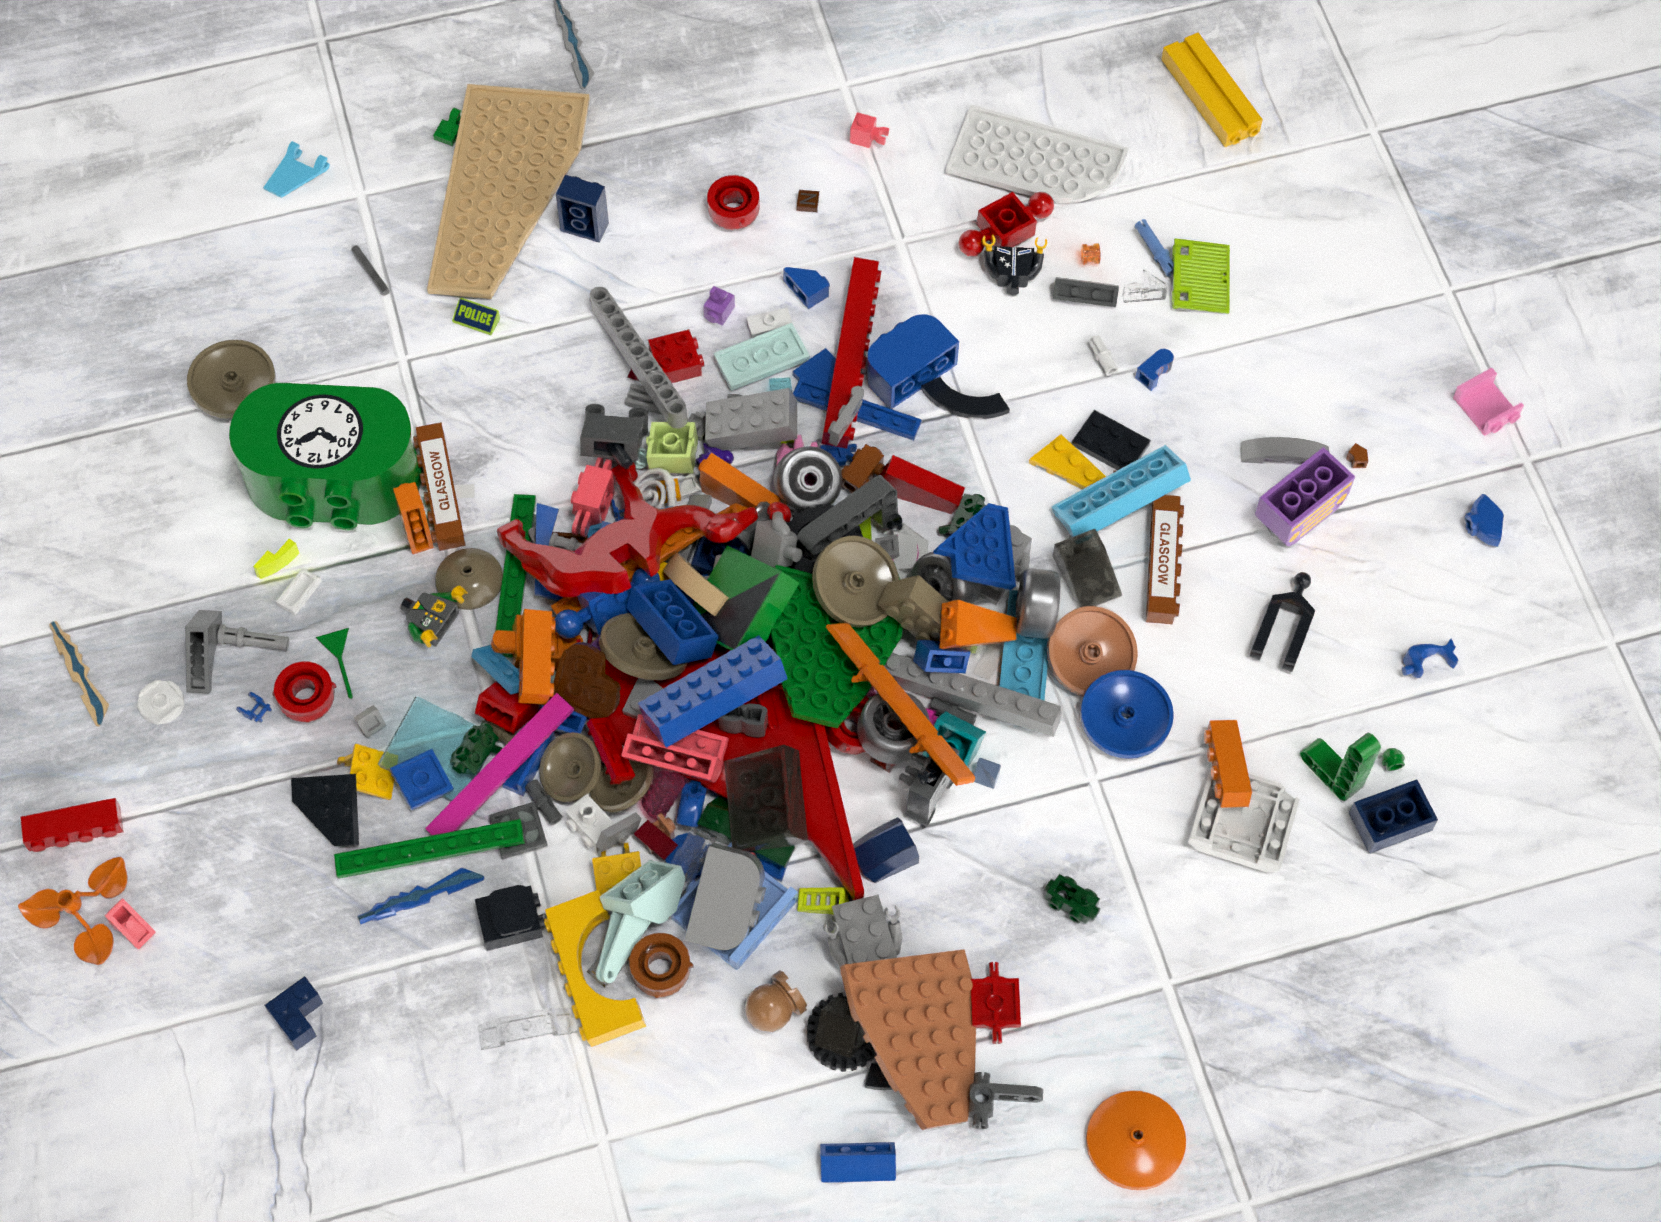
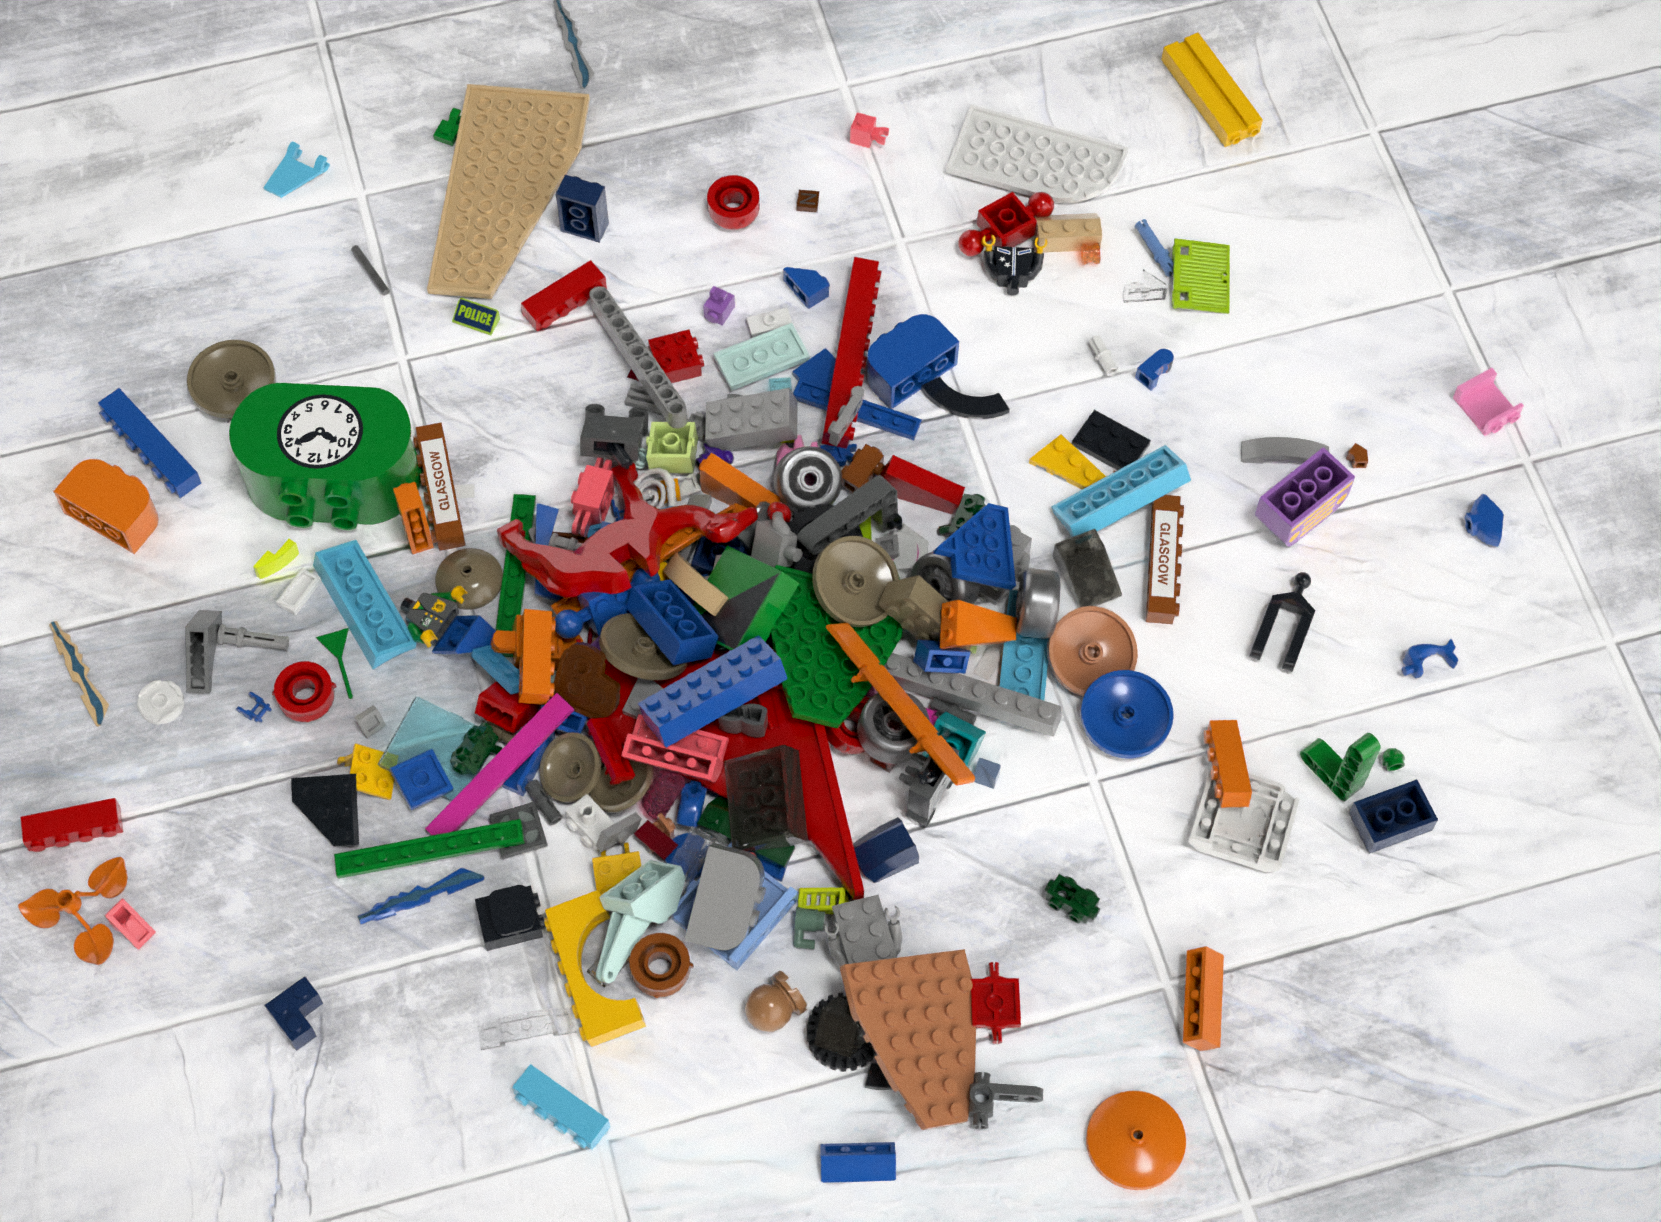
(108, 503): none -> orange brick
(149, 443): none -> blue brick
(363, 602): none -> medium azure arch
(465, 635): none -> blue slope
(560, 1107): none -> medium azure brick
(562, 296): none -> red brick
(810, 921): none -> sand green piece
(1068, 231): none -> tan slope
(1085, 292): dark grey plate -> none
(1203, 998): none -> orange brick

